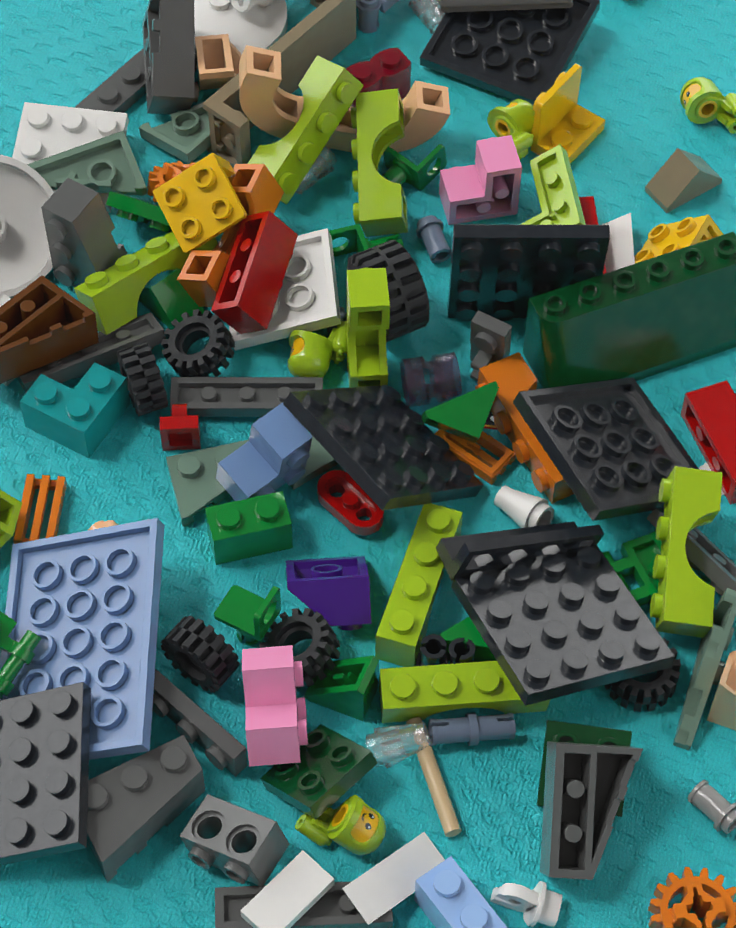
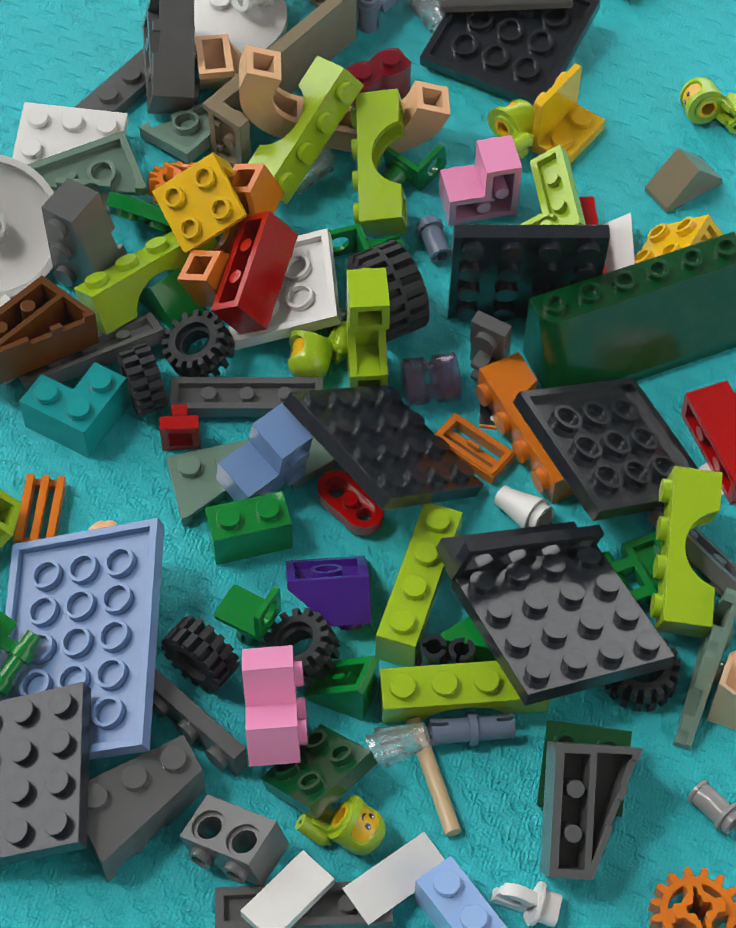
(464, 414): green slope -> none

